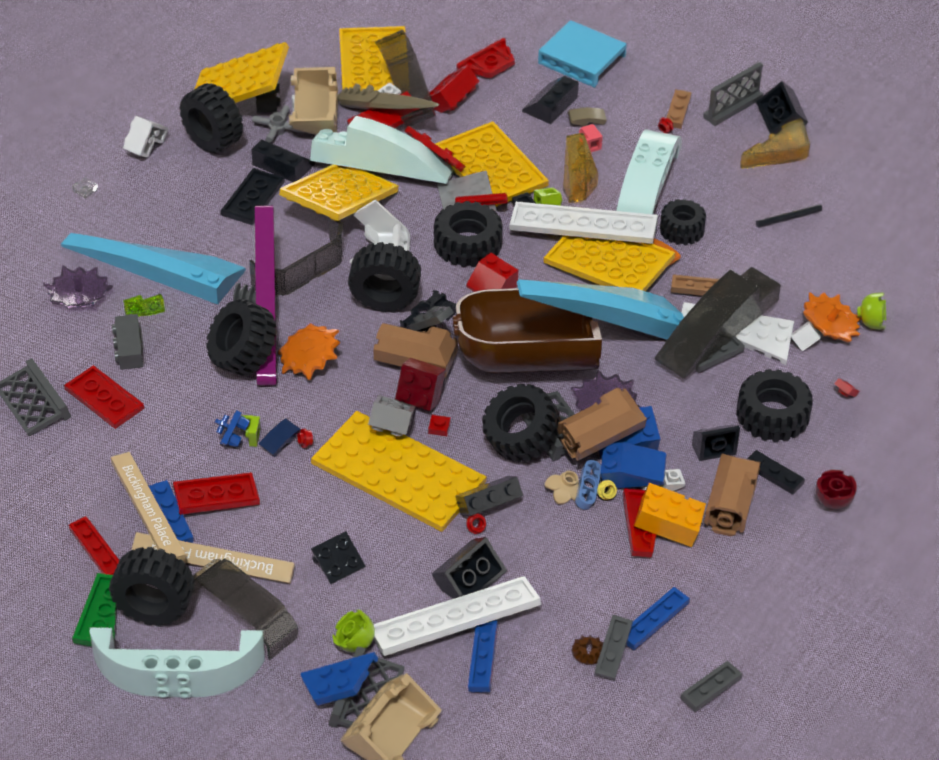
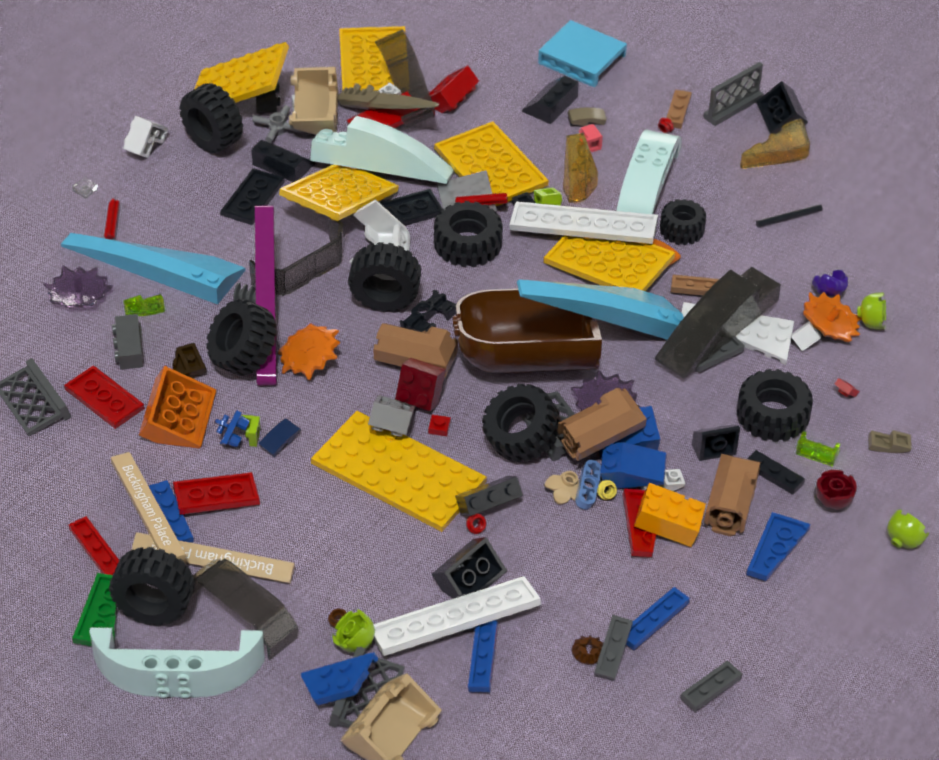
(111, 221): none -> red axle
(177, 410): none -> orange slope
(188, 361): none -> dark brown wing
(305, 438): red plate -> none
(335, 615): none -> reddish brown plate
(337, 557): black hinge -> none
(413, 207): none -> black tile
(432, 317): dark grey wing -> none
(444, 154): red piece -> none
(490, 60): red wing -> none
(493, 274): red slope -> none
(775, 544): none -> blue wing
(817, 451): none -> clear neon green hinge
(831, 285): none -> dark purple hair
(894, 443): none -> dark tan slope
(906, 531): none -> lime cylinder

